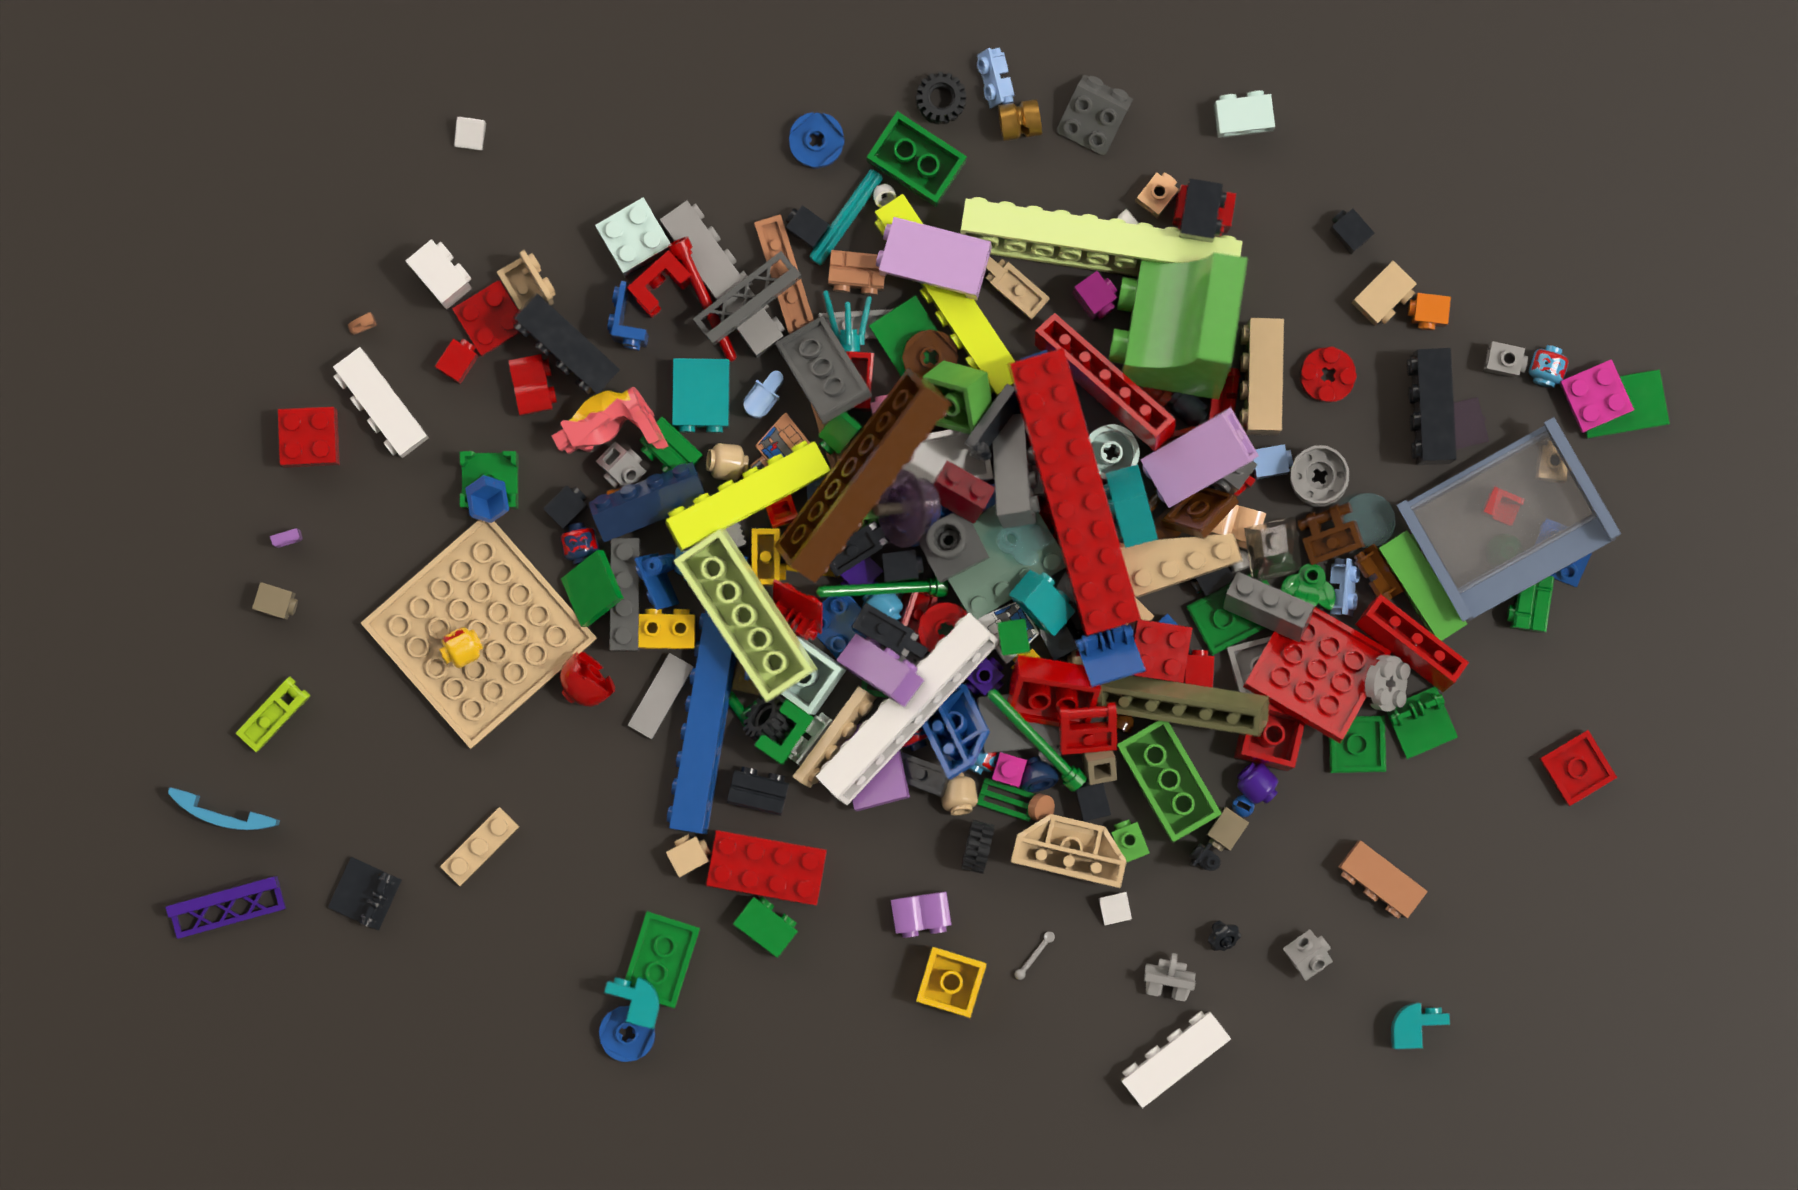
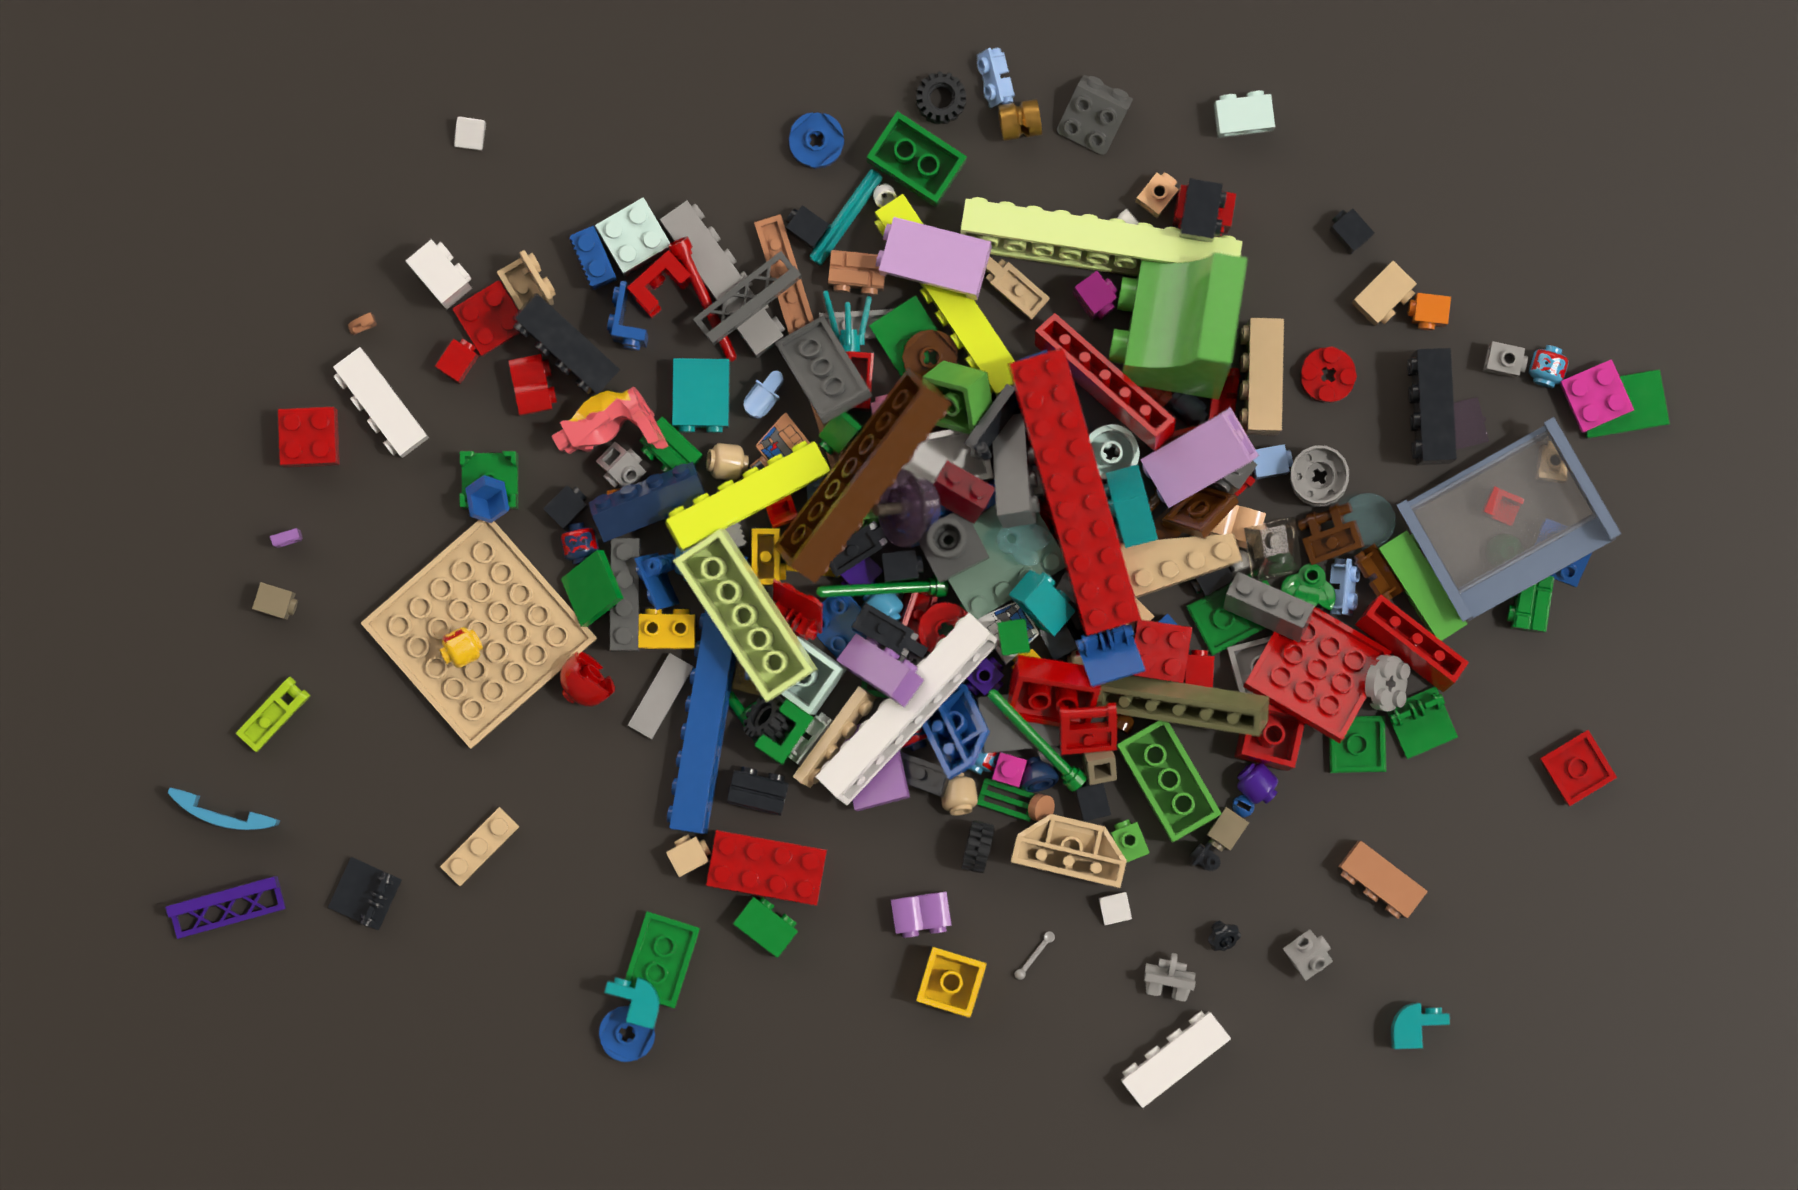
(592, 258): none -> blue brick

